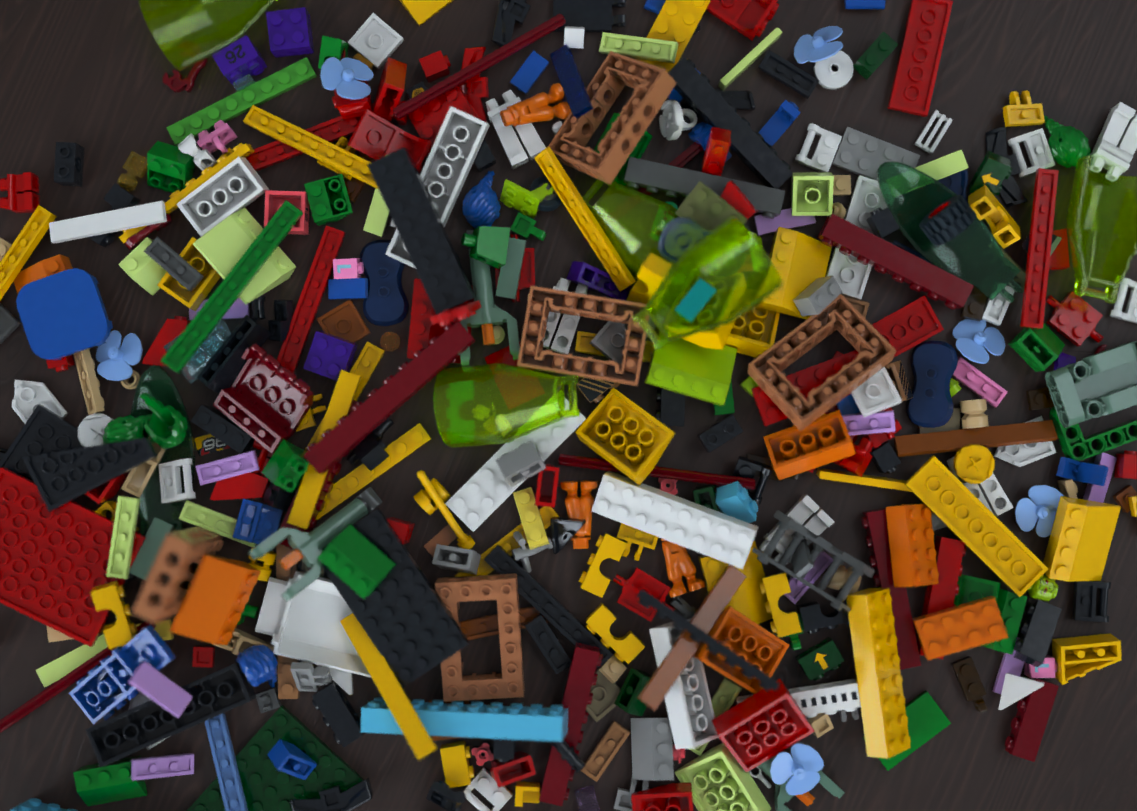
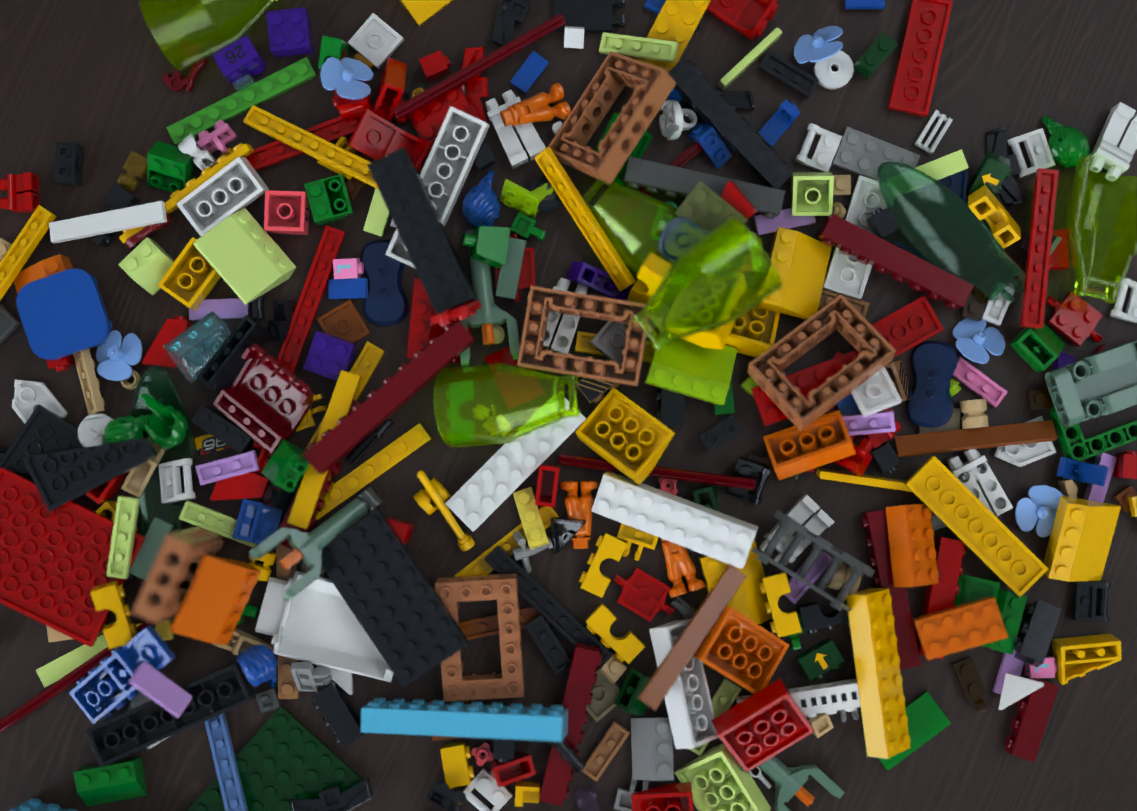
(162, 766): lavender tile -> none
(174, 264): dark grey tile -> none
(203, 656): red plate -> none
(231, 287): green plate -> none
(291, 760): blue slope -> none
(356, 561): green slope -> none
(371, 452): black brick -> none
(390, 341): clear orange plate -> none
(390, 689): yellow tile -> none
(444, 537): nougat sticker -> none
(456, 559): light grey brick -> none
(520, 463): light grey brick -> none
(571, 81): clear blue tile -> none
(678, 754): coral plate -> none
(695, 300): teal tile -> none
(713, 645): black plate -> none
(716, 151): red brick -> none
(736, 502): medium azure brick -> none
(802, 559): dark grey tile -> none
(803, 769): light blue piece -> none
(817, 296): light grey brick -> none
(947, 220): black wheel -> none
(973, 463): yellow tile -> none
(1022, 113): yellow hinge -> none
(1043, 589): lime head -> none

